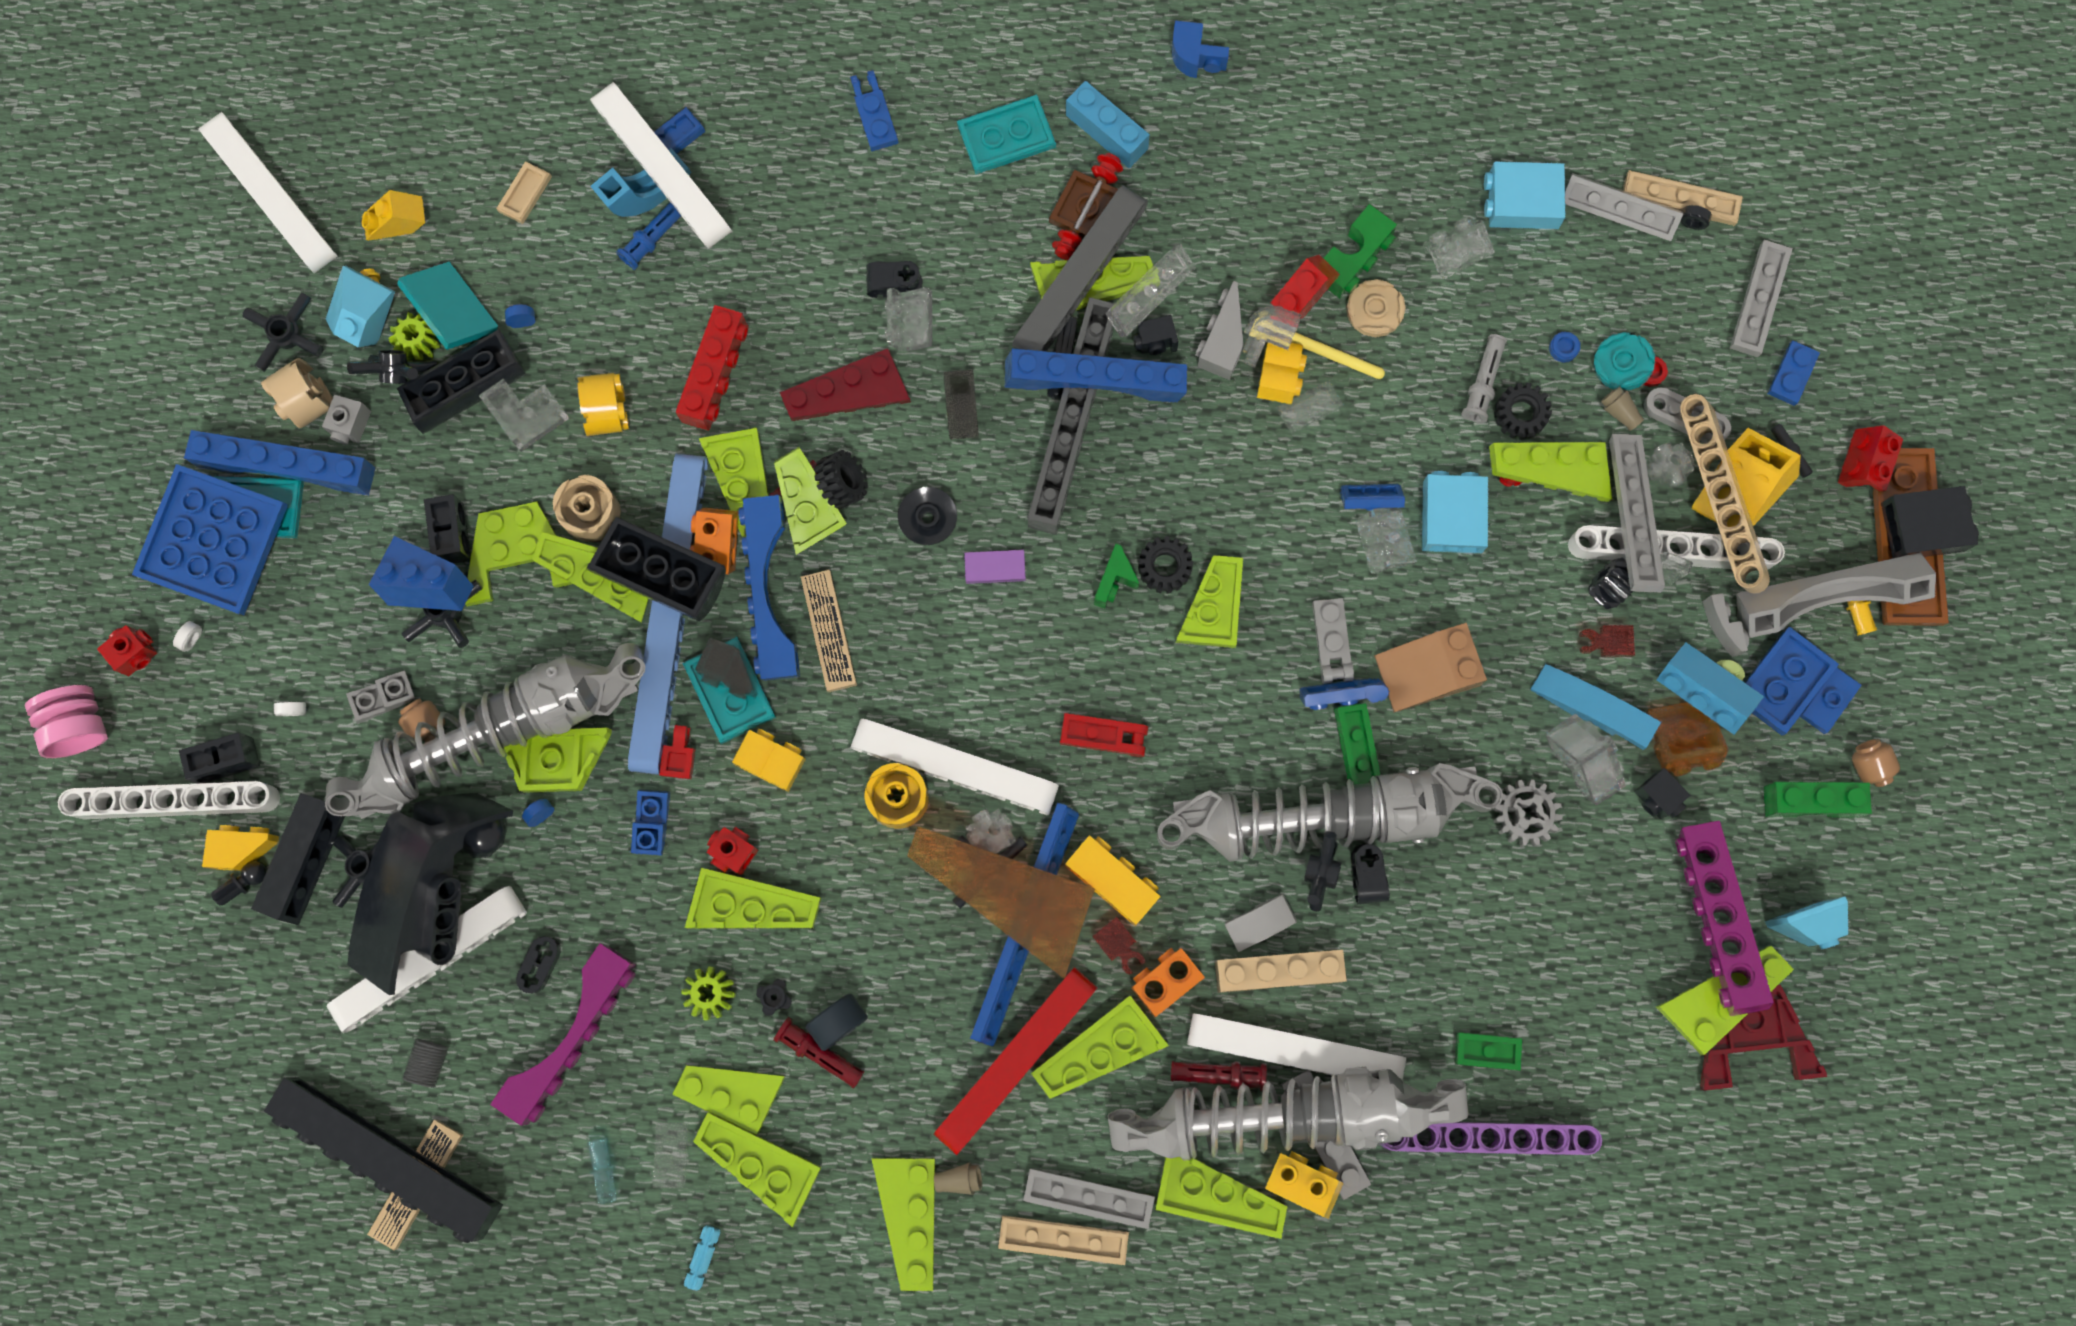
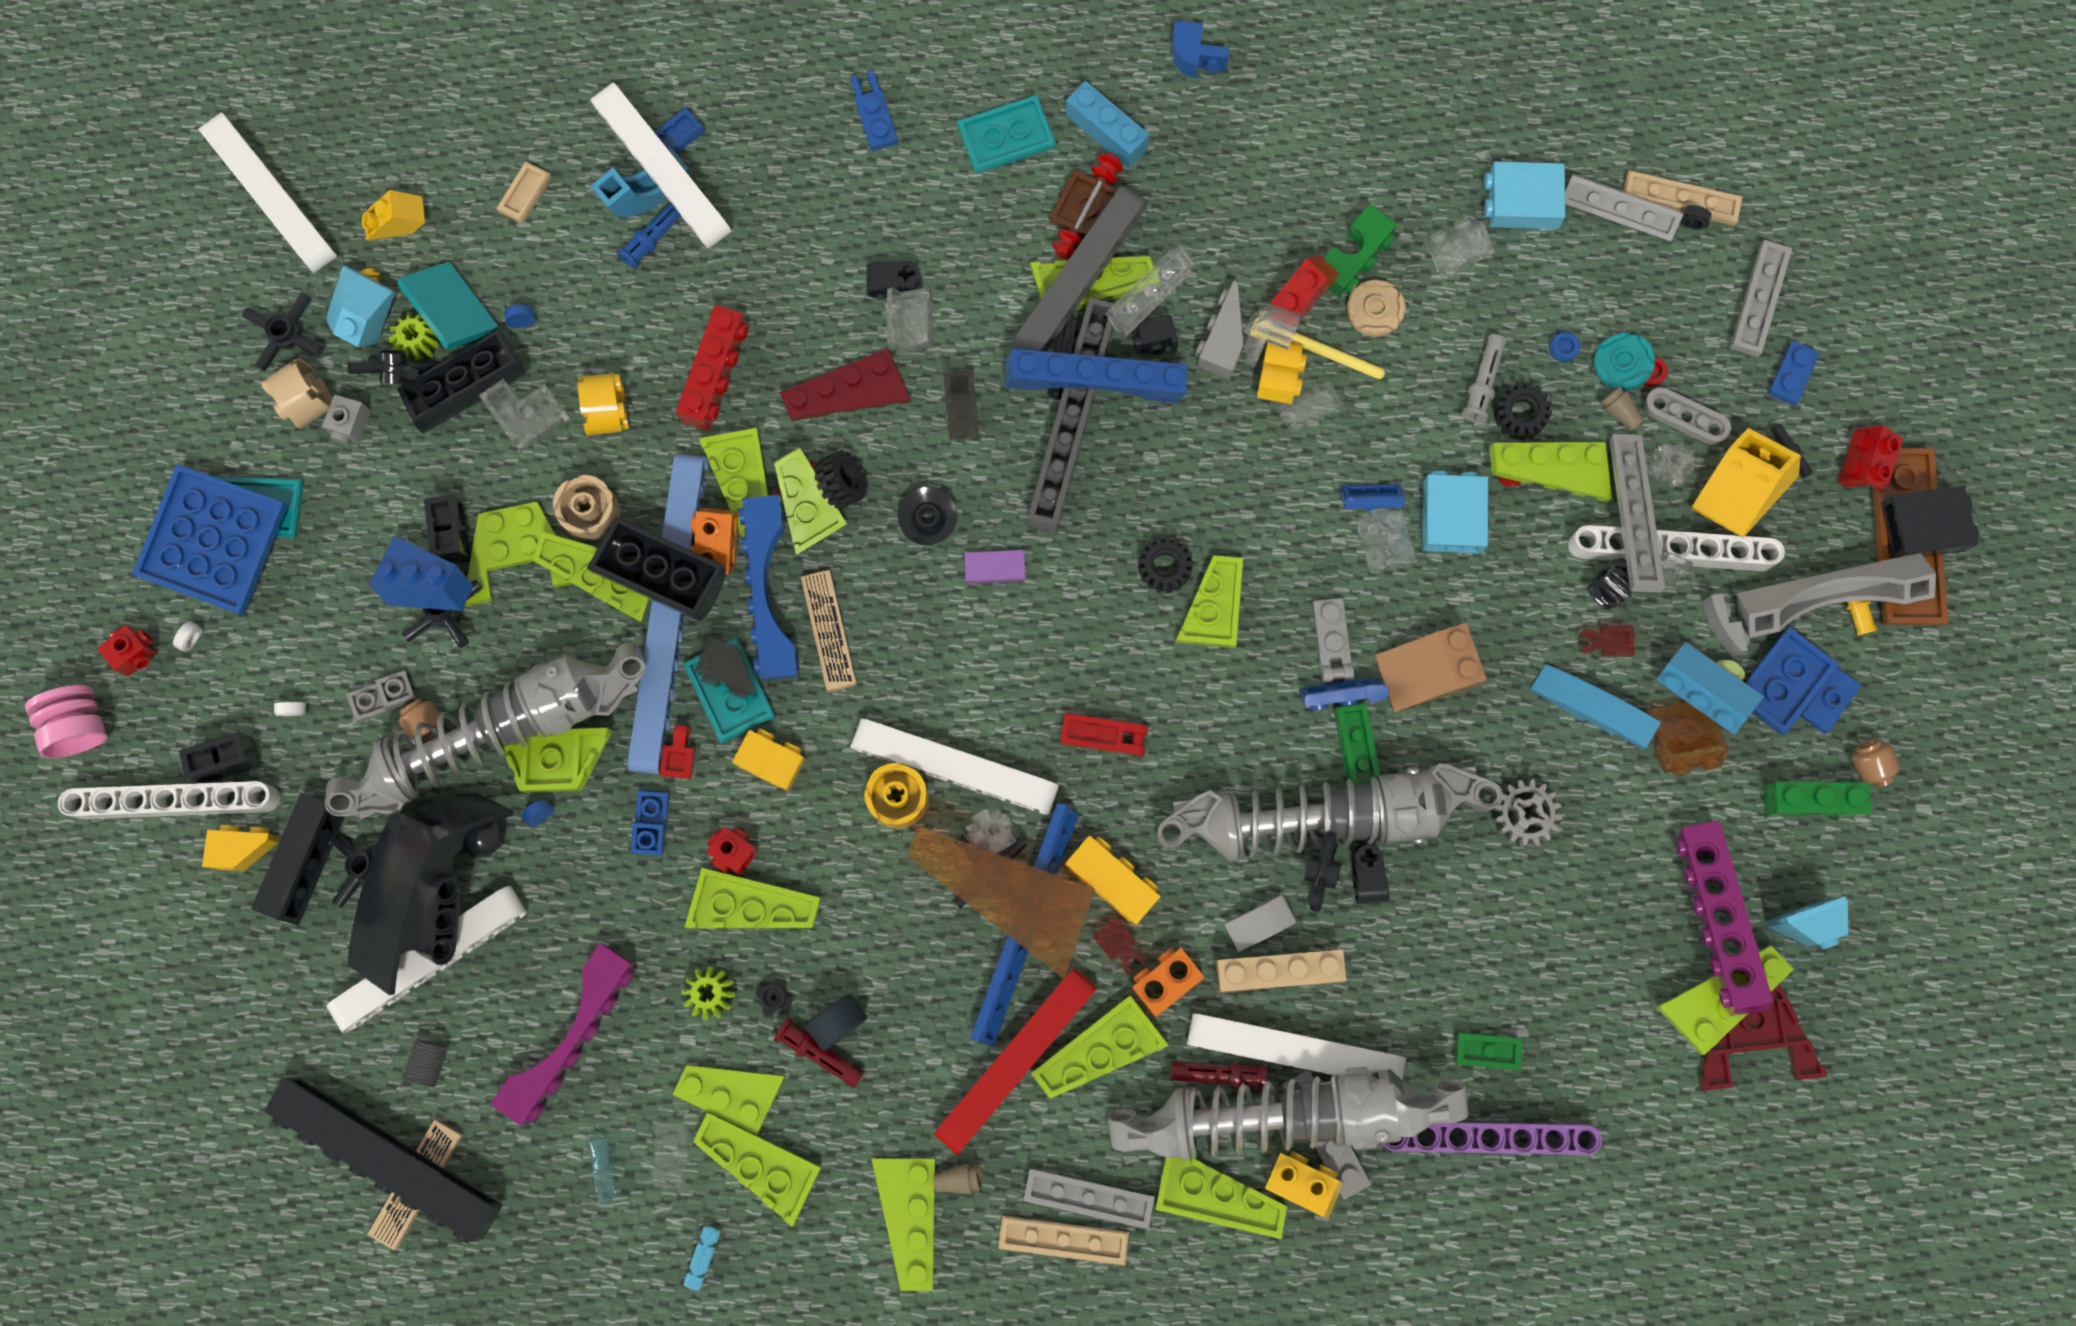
(251, 874): black axle -> none
(307, 465): blue arch -> none
(545, 968): black beam -> none
(1118, 571): green slope -> none
(1589, 758): clear brick -> none
(1662, 795): black brick -> none
(1734, 503): tan beam -> none

